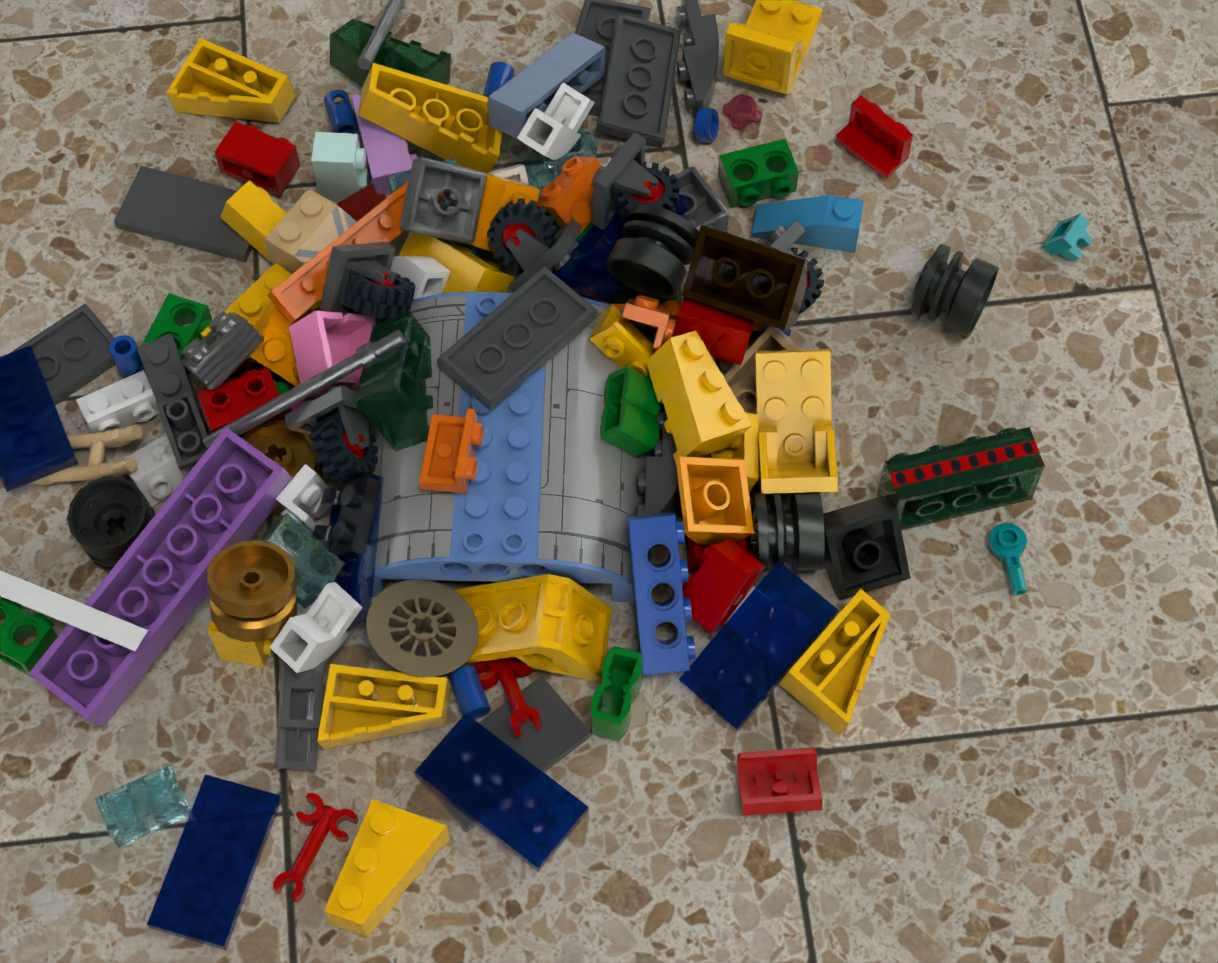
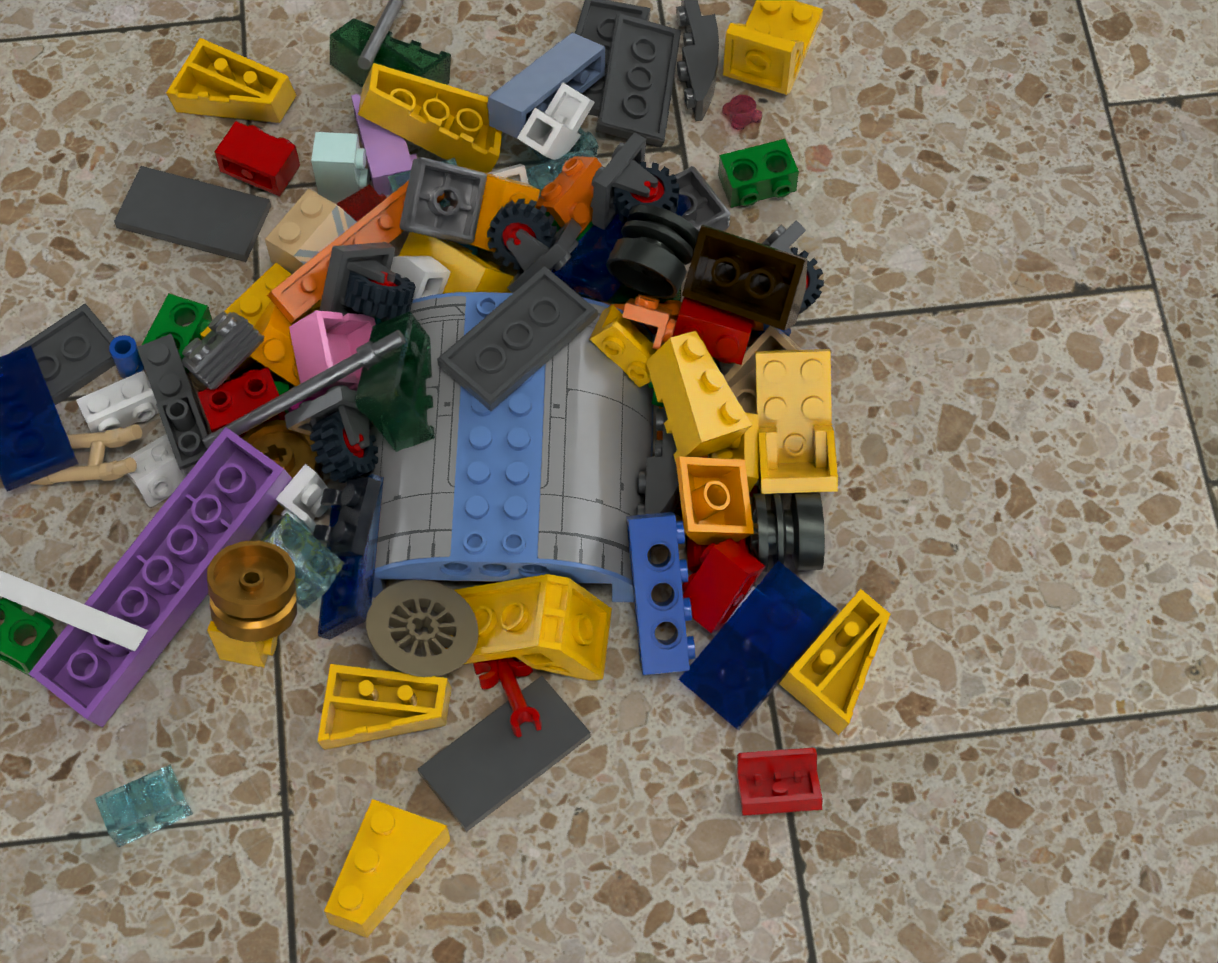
(103, 512): pearl dark grey wheel -> none
(214, 862): clear blue tile -> none
(252, 215): yellow brick -> none
(298, 718): dark grey slope -> none
(320, 632): white brick -> none
(323, 820): red bar -> none
(340, 113): blue piece -> none
(450, 453): orange bracket -> none
(469, 692): blue piece -> none
(498, 75): blue piece -> none
(502, 792): clear blue tile -> none
(616, 693): green brick -> none
(630, 412): green brick -> none
(706, 125): blue tile -> none
(828, 221): dark azure slope -> none
(864, 547): pearl dark grey slope -> none
(875, 137): red bracket -> none
(954, 289): pearl dark grey wheel -> none
(962, 477): clear green brick -> none
(1008, 544): teal plate -> none
(1066, 235): teal tile -> none

